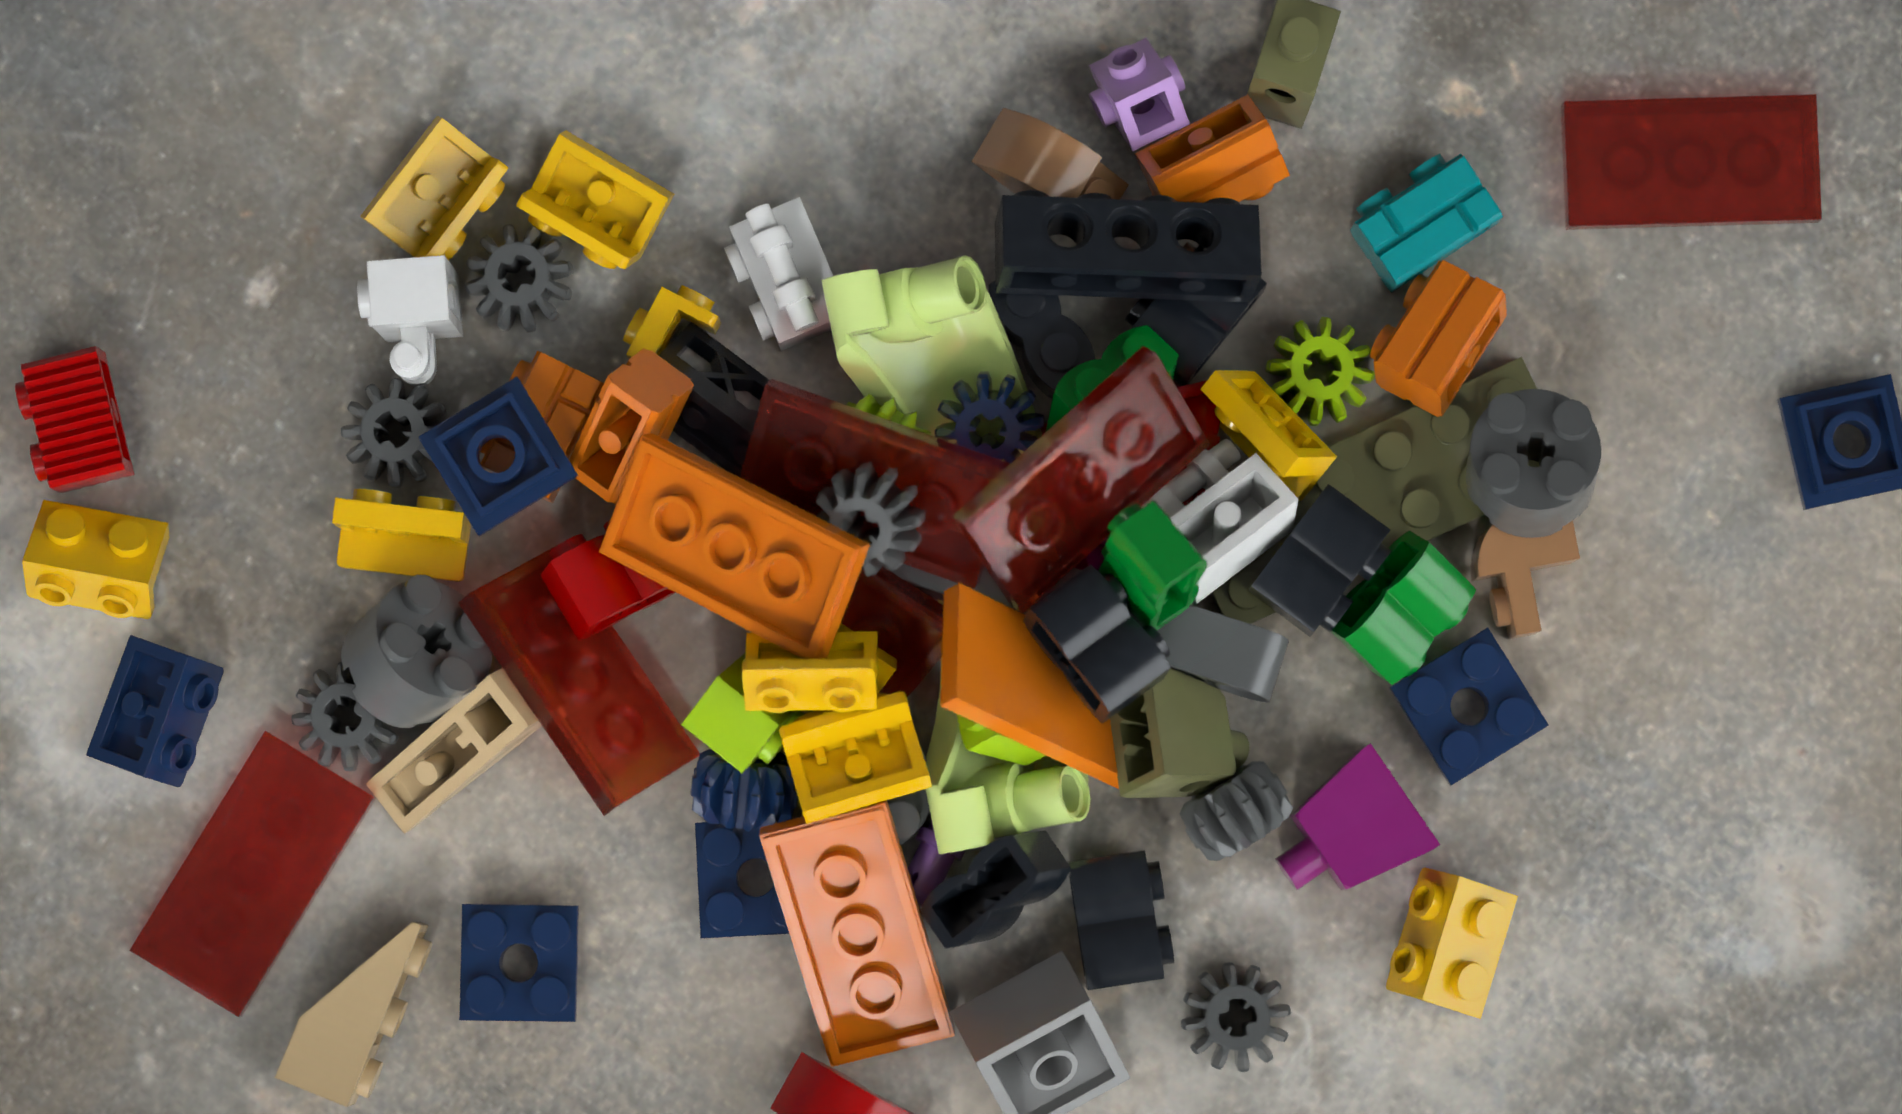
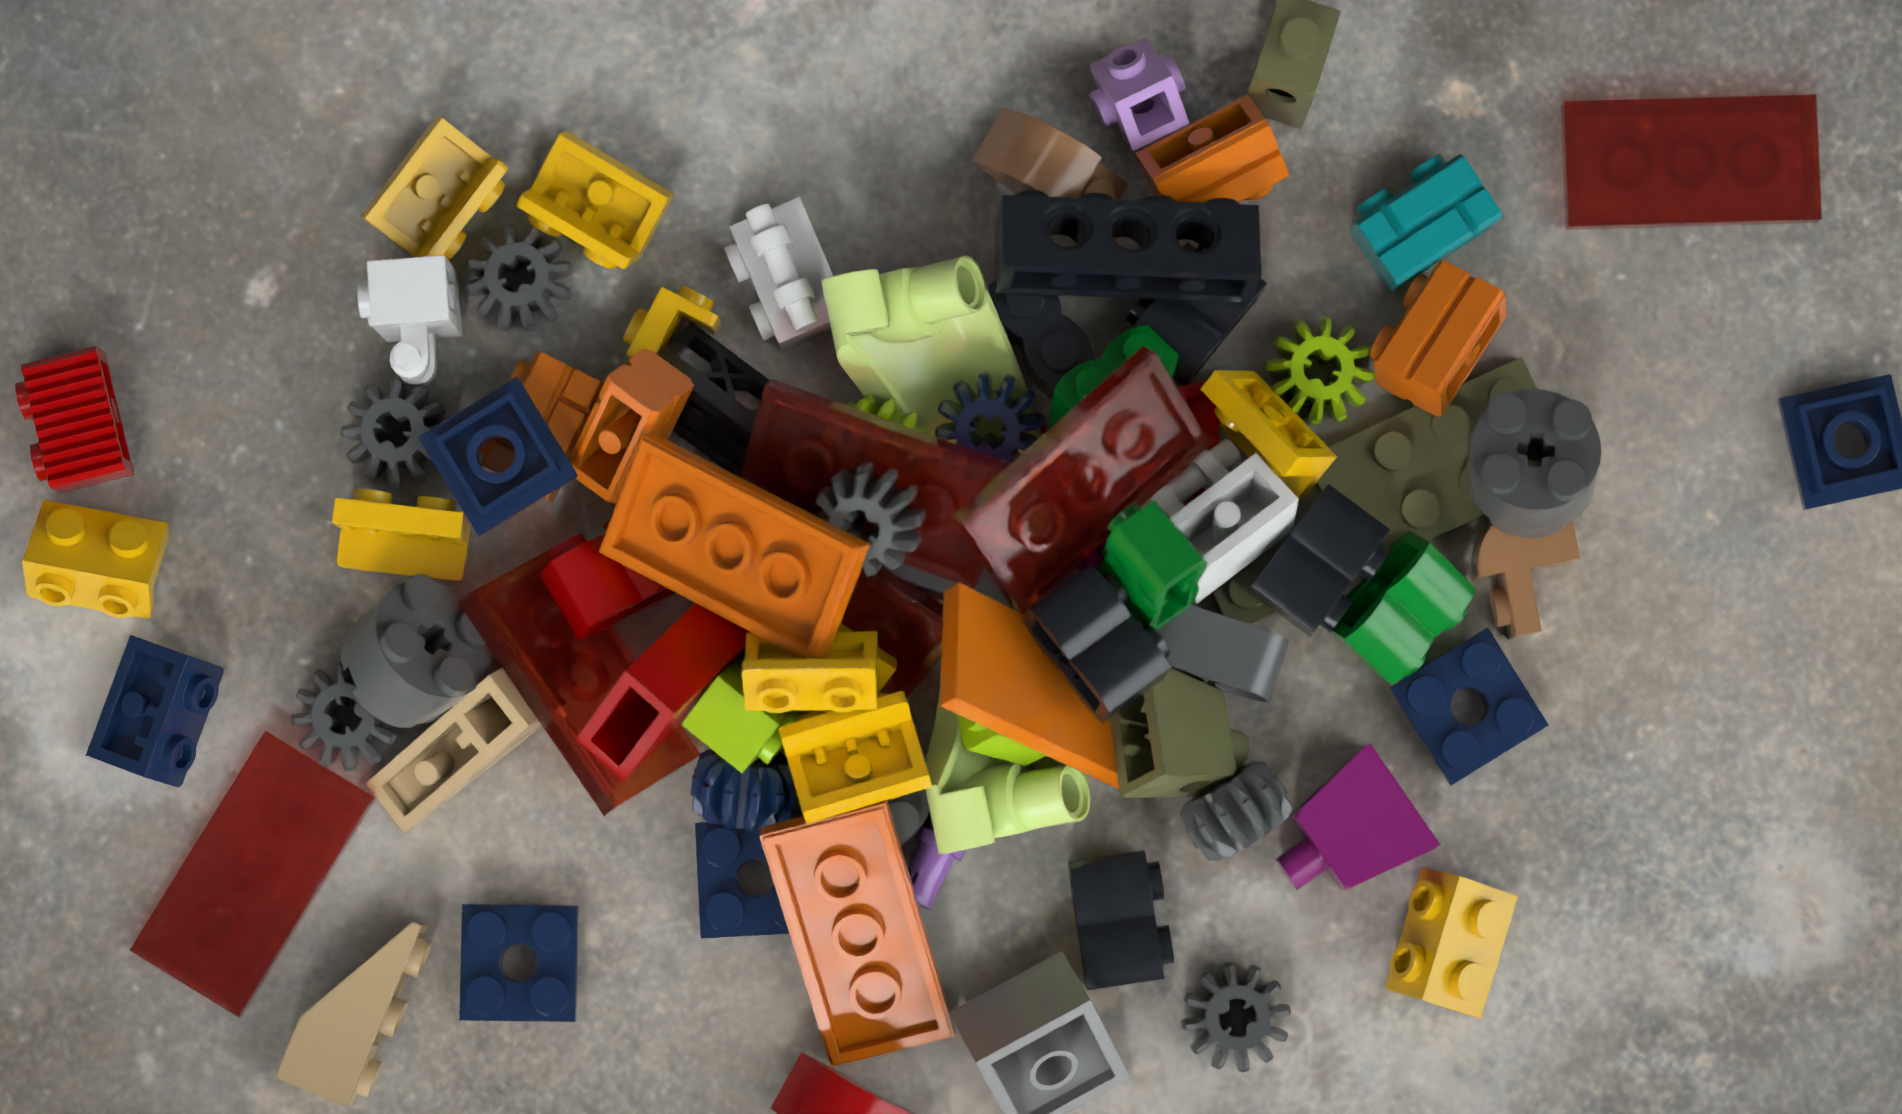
(661, 689): none -> red brick
(995, 889): black brick -> none

